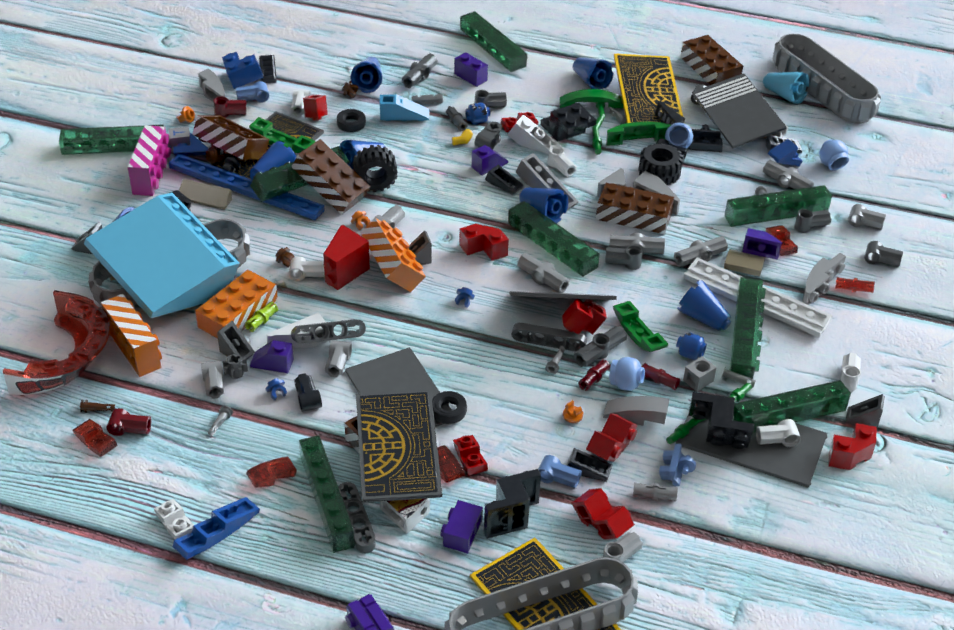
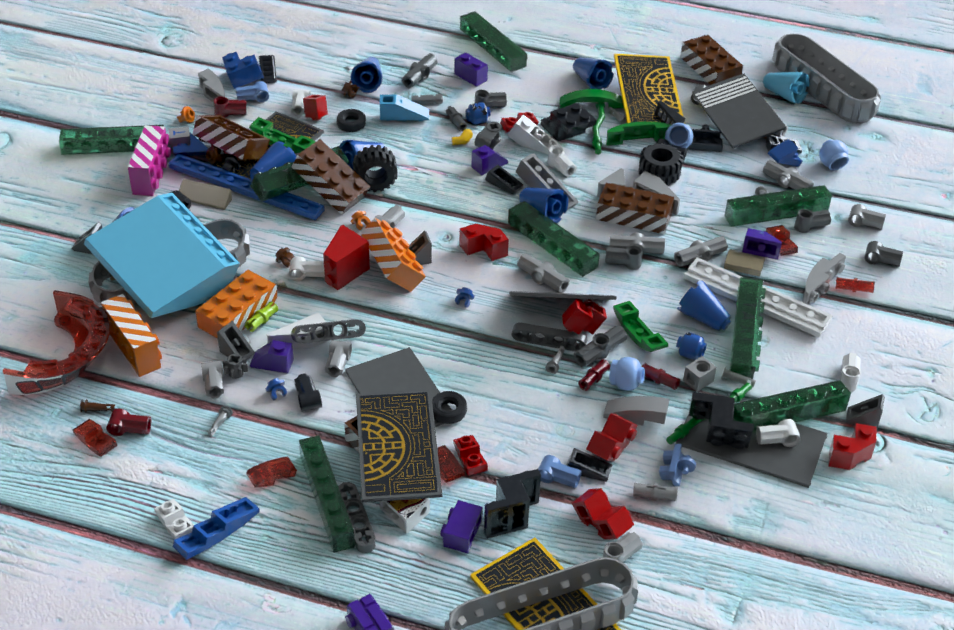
(572, 413): orange plate -> none

